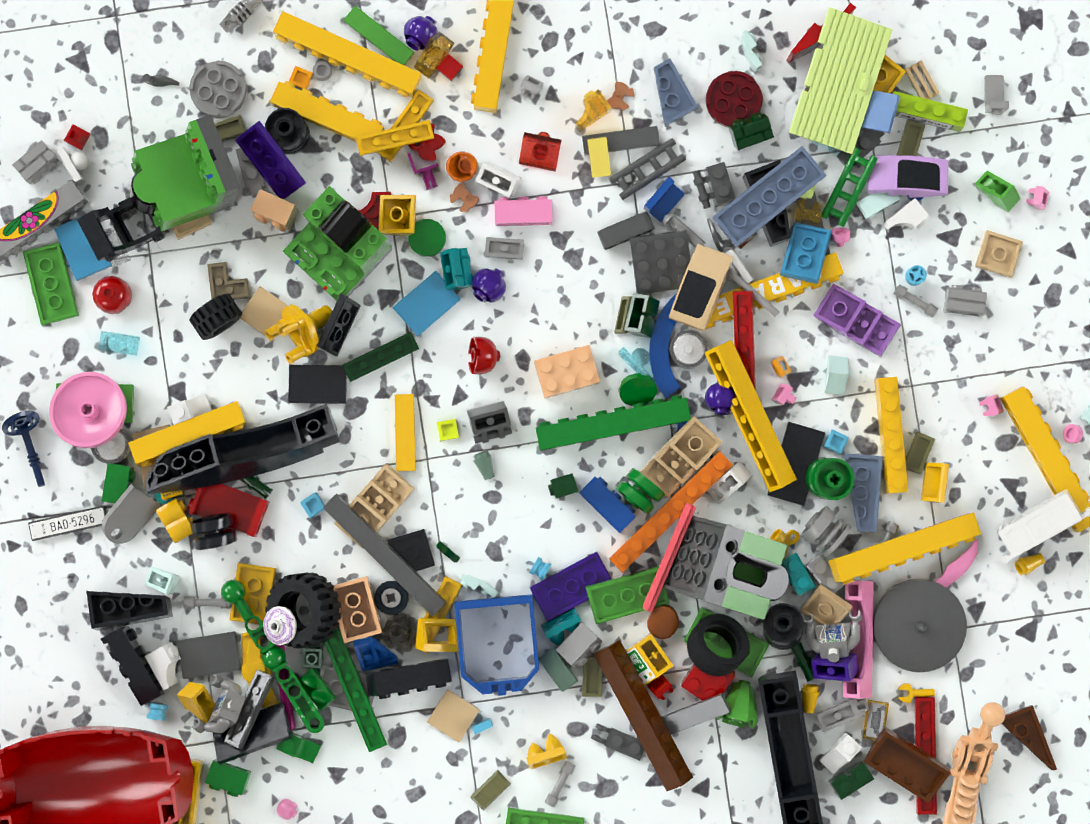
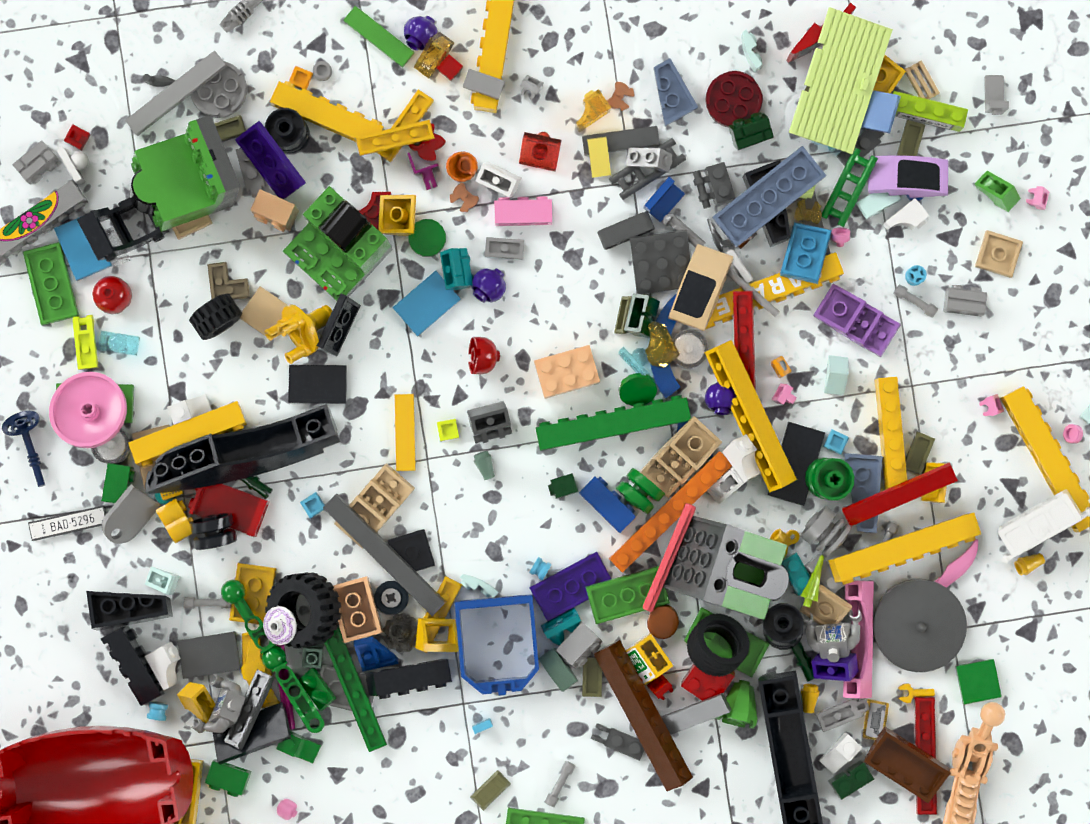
(85, 343): none -> neon yellow plate
(176, 93): none -> light grey tile
(347, 54): yellow brick -> none
(380, 357): dark green tile -> none
(447, 552): dark green tile -> none
(453, 715): tan tile -> none
(483, 84): none -> light grey tile
(554, 753): yellow tile -> none
(649, 158): none -> light grey bracket
(661, 347): none -> clear yellow arch
(742, 458): none -> white arch
(811, 590): none -> lime piece
(900, 494): none -> red tile
(978, 681): none -> green tile
(1027, 729): reddish brown wing -> none

